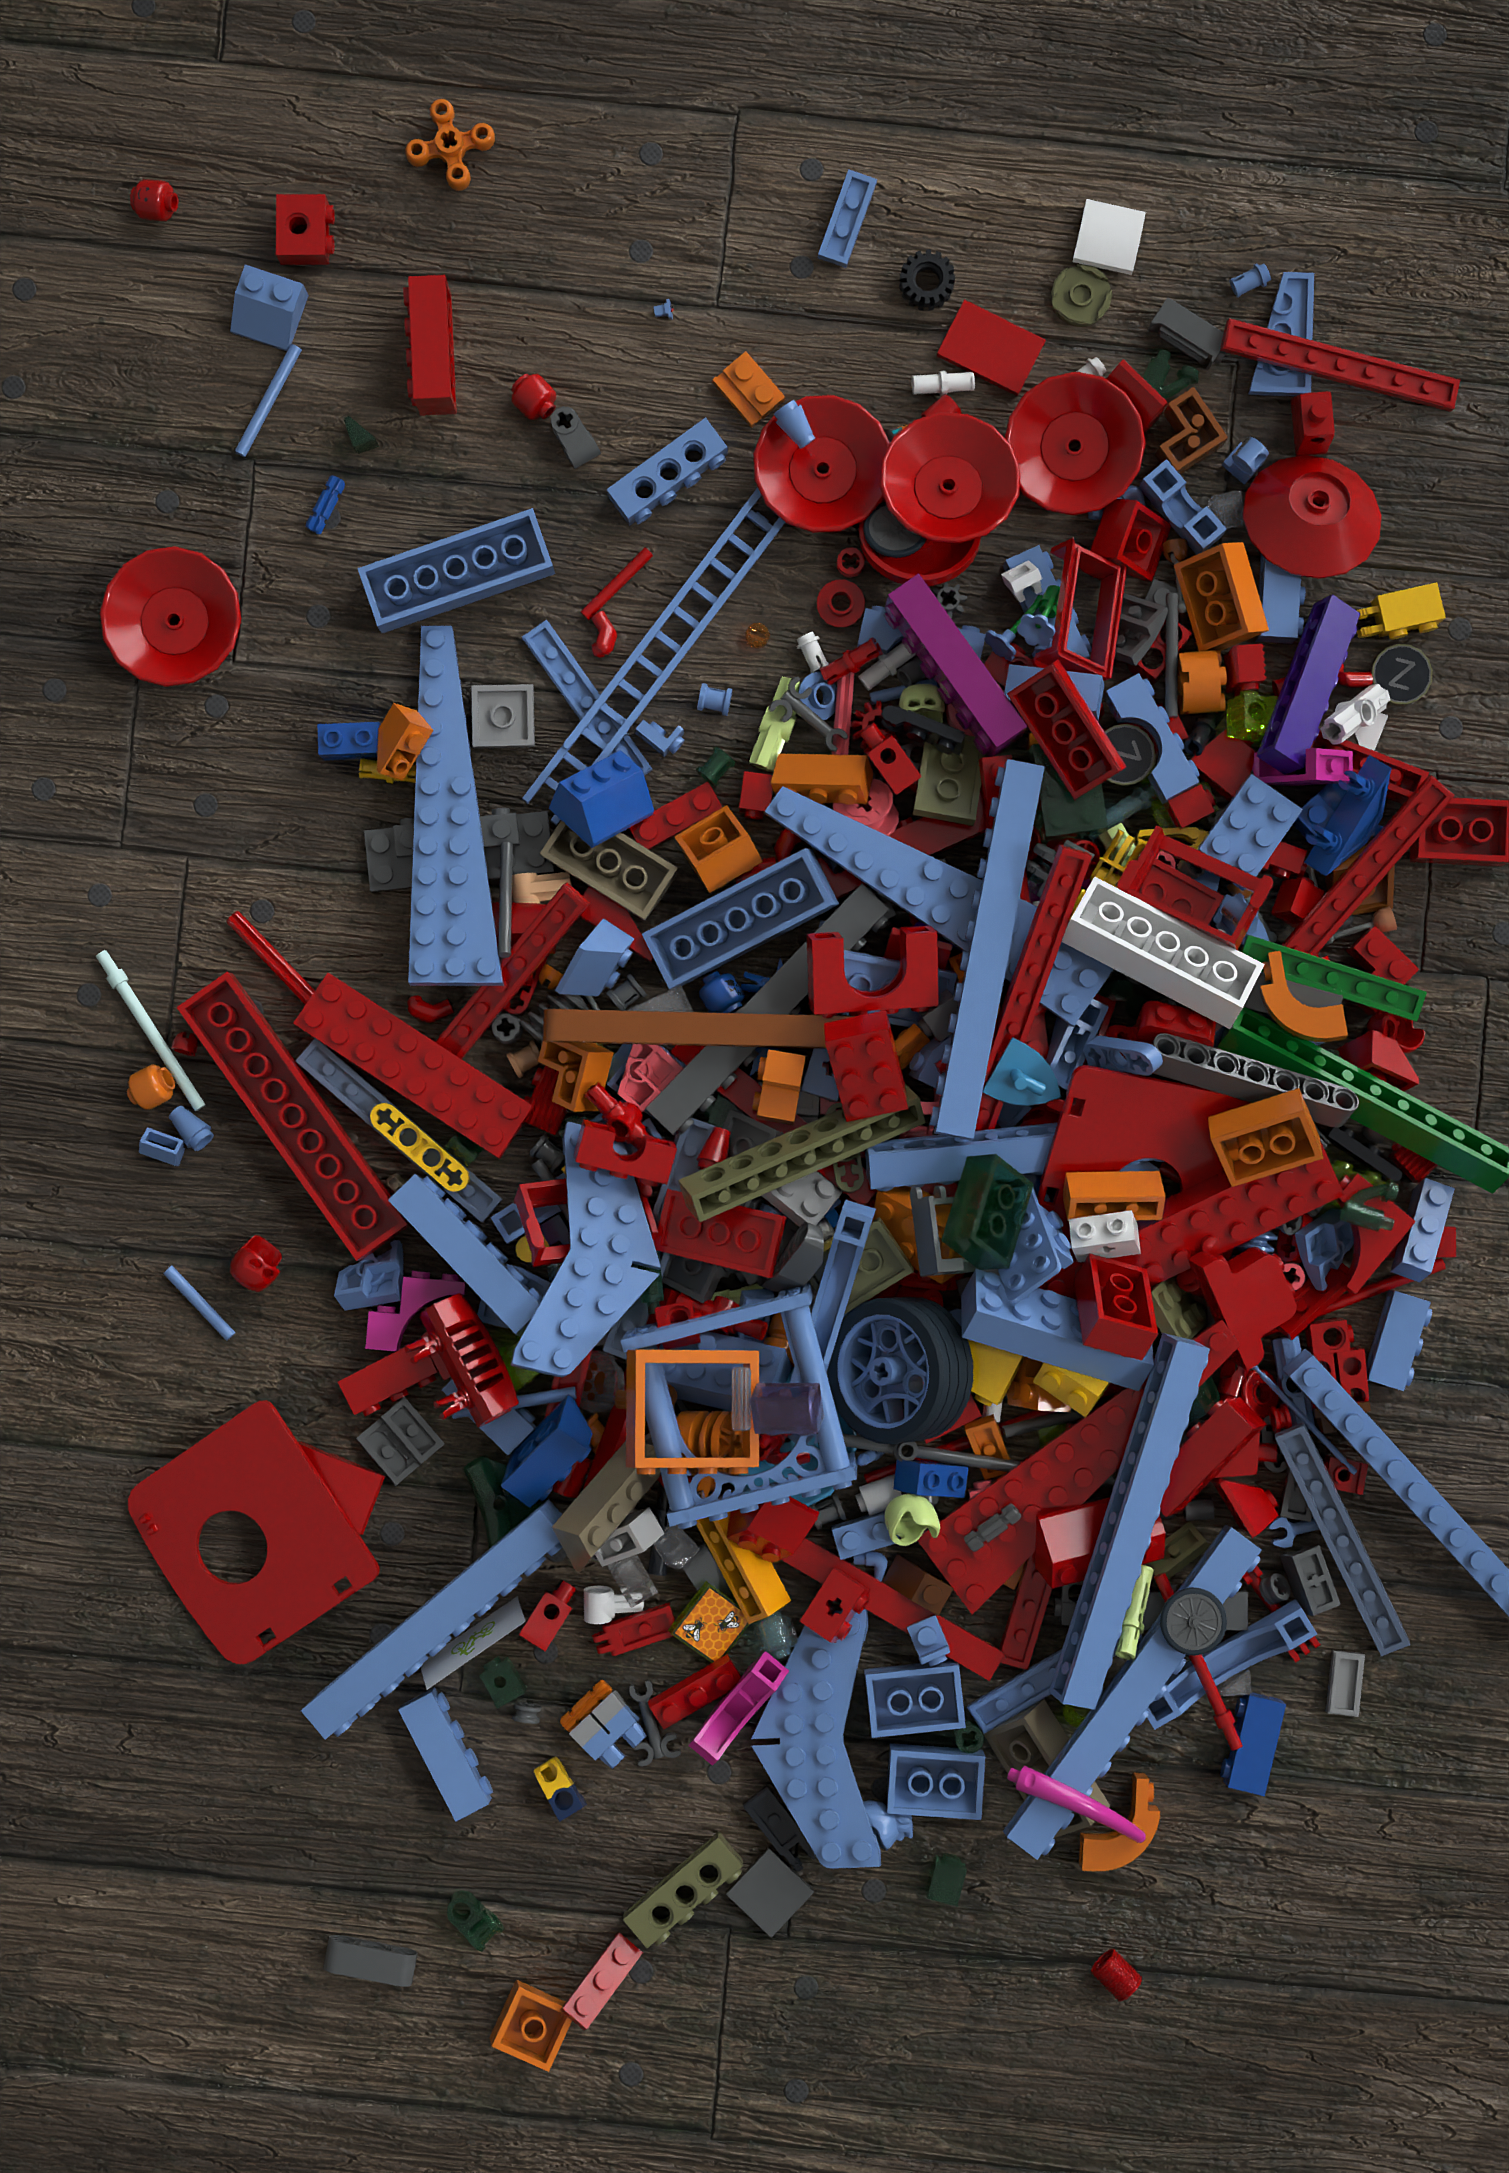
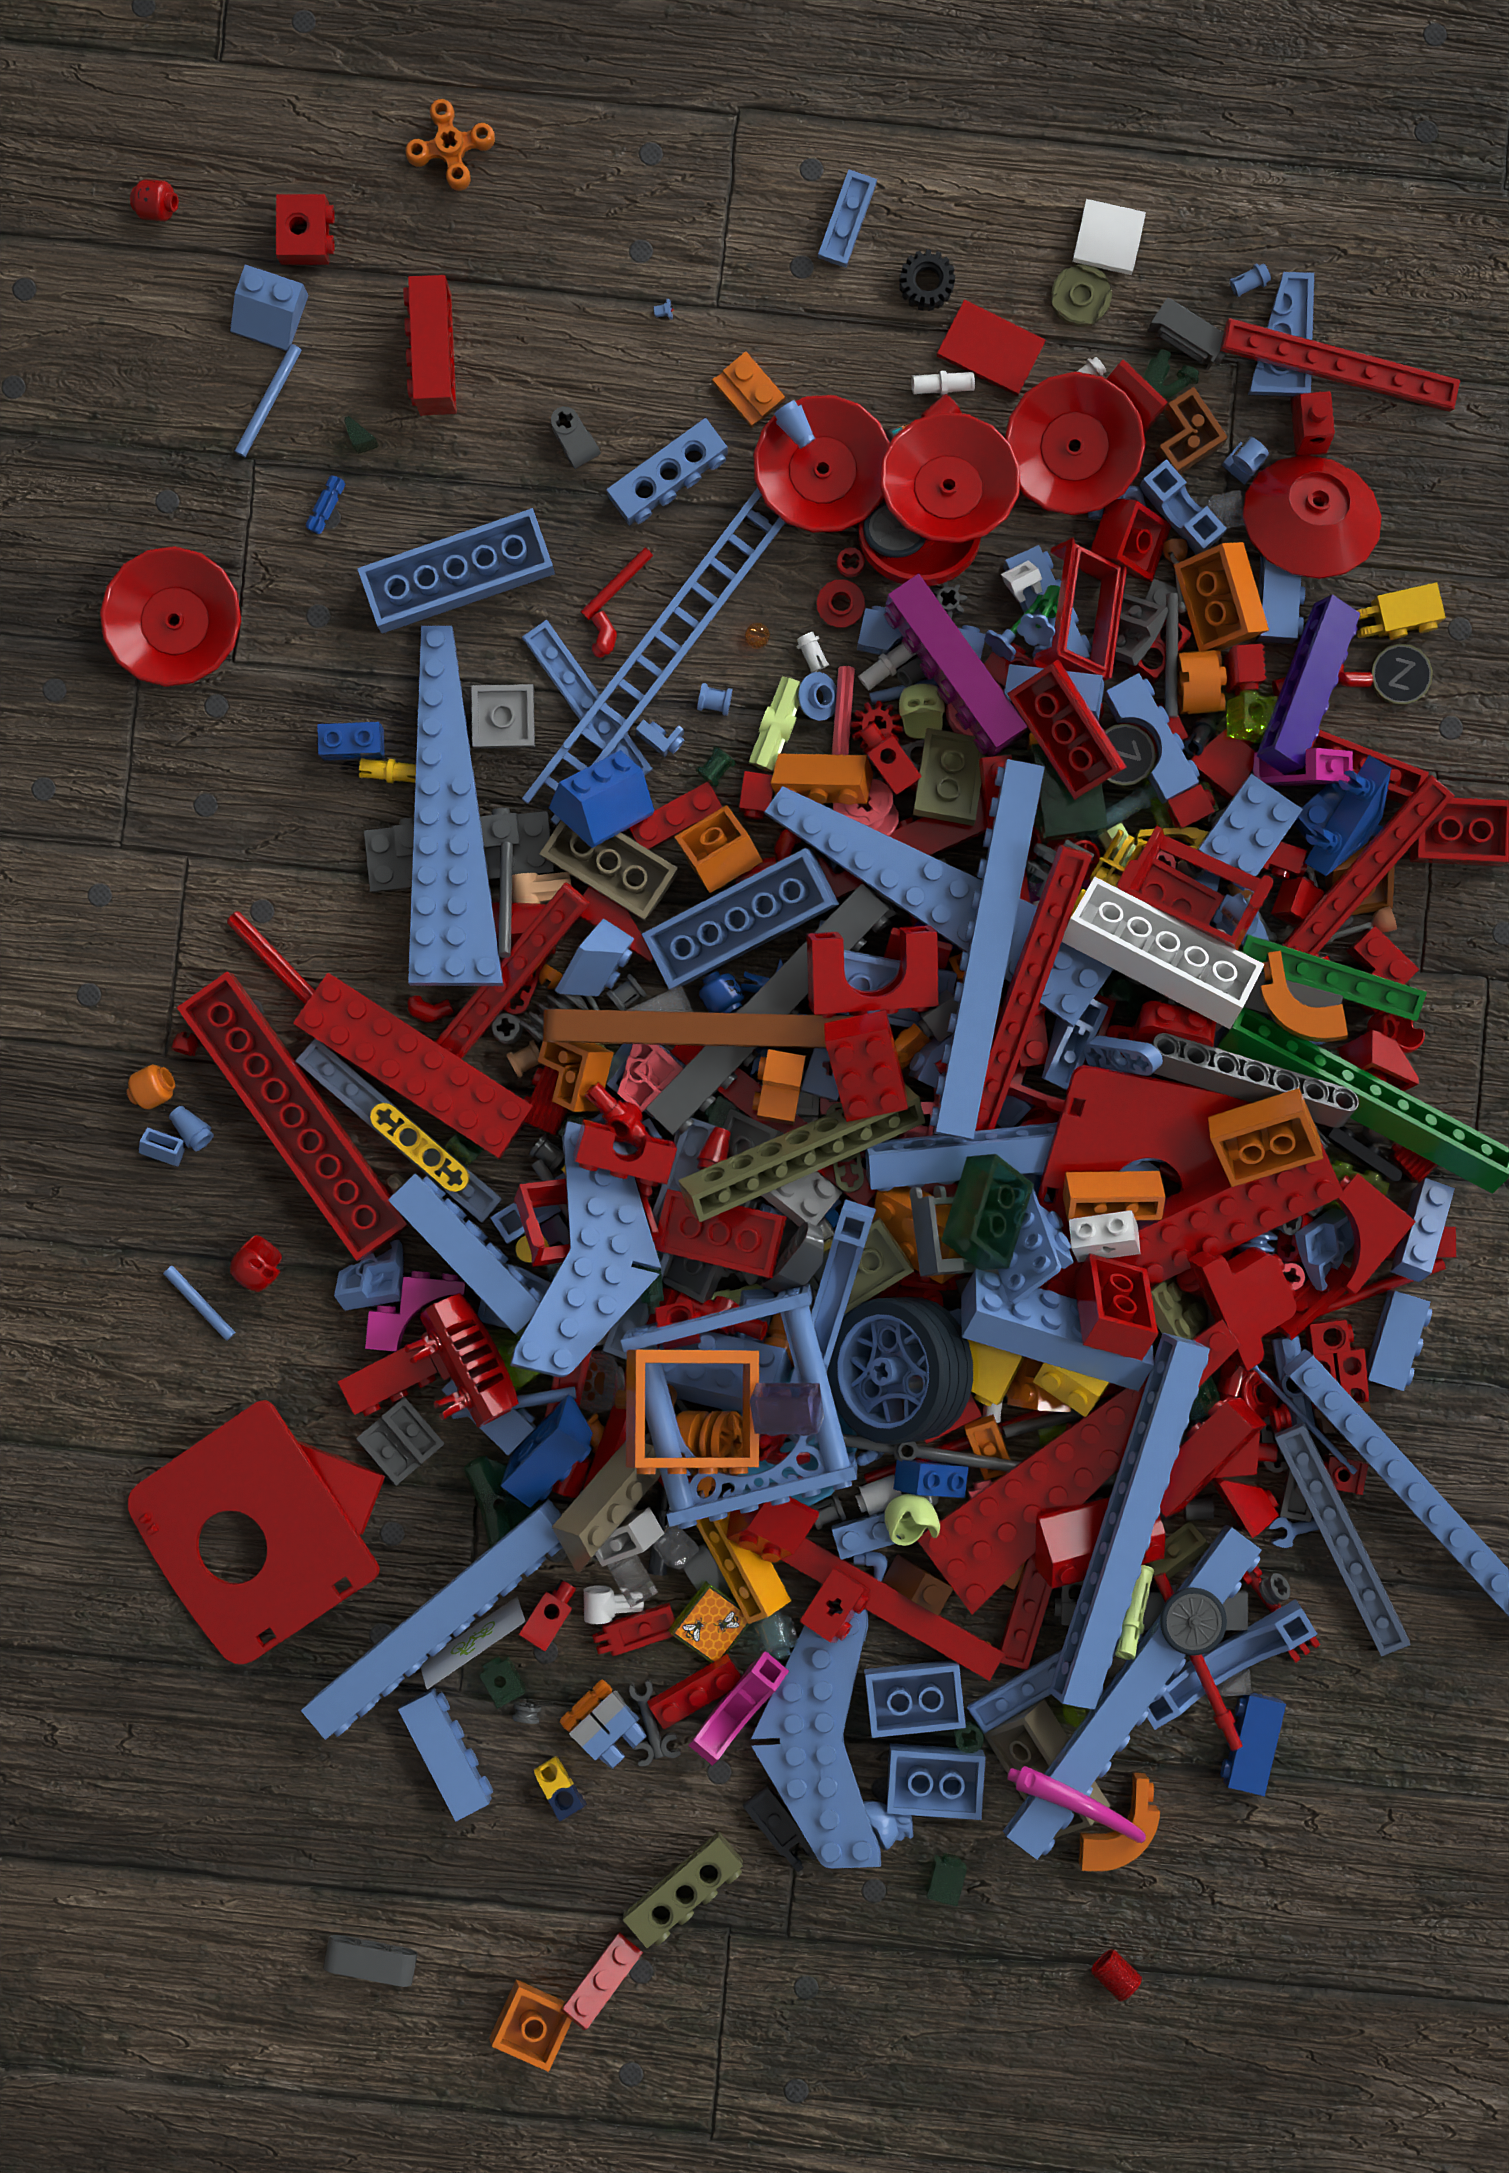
(118, 981): light aqua bar -> none
(400, 741): orange slope -> none
(478, 1924): clear green piece -> none
(533, 396): red head -> none
(741, 1398): clear axle -> none
(770, 1892): dark grey tile -> none
(791, 701): dark grey bar -> none
(851, 661): red pin -> none
(922, 729): black hinge -> none
(929, 1640): medium blue bracket -> none
(992, 1527): dark grey axle -> none
(1022, 1077): dark azure shield -> none
(1310, 1580): dark grey hinge -> none
(1345, 1683): light grey tile -> none
(1354, 714): white piece -> none
(1368, 1217): clear green plant -> none
(1369, 735): white sticker -> none

